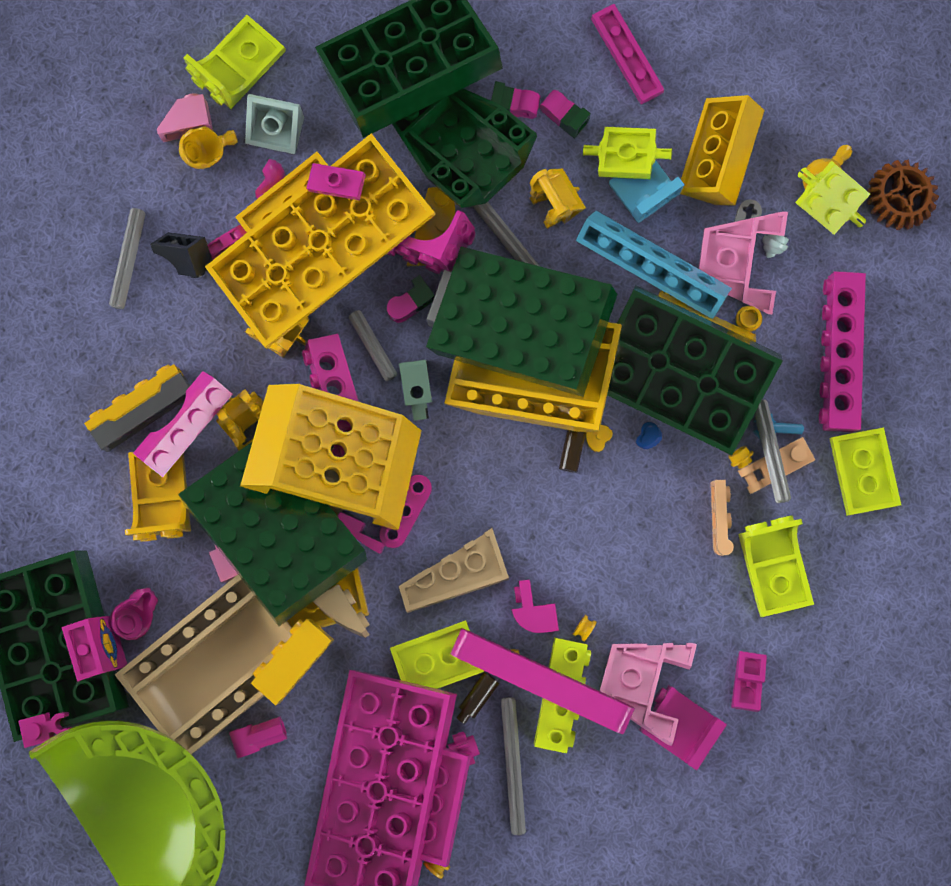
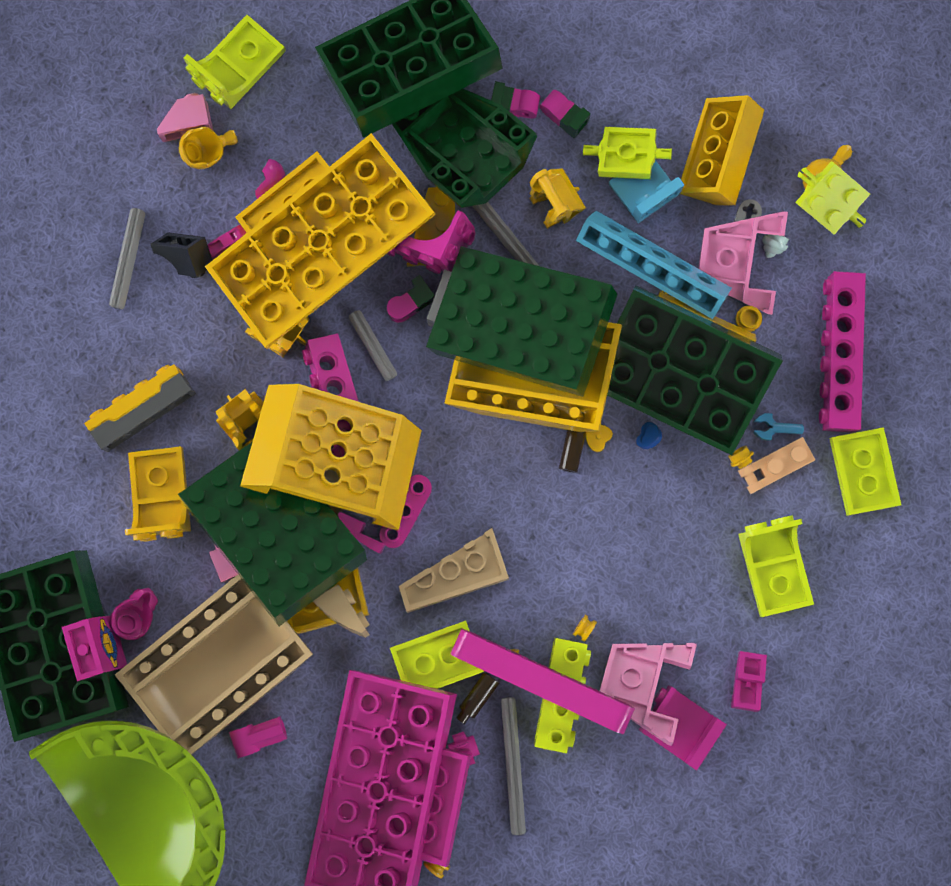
(41, 728): dark pink plate -> none
(201, 404): arch -> none
(273, 123): light aqua slope -> none
(291, 660): yellow brick -> none
(336, 181): dark pink plate -> none
(416, 374): sand green torso -> none
(533, 618): dark pink brick -> none
(627, 54): dark pink plate -> none
(720, 518): light nougat plate -> none
(772, 453): light grey axle -> none
(904, 214): dark orange gear -> none

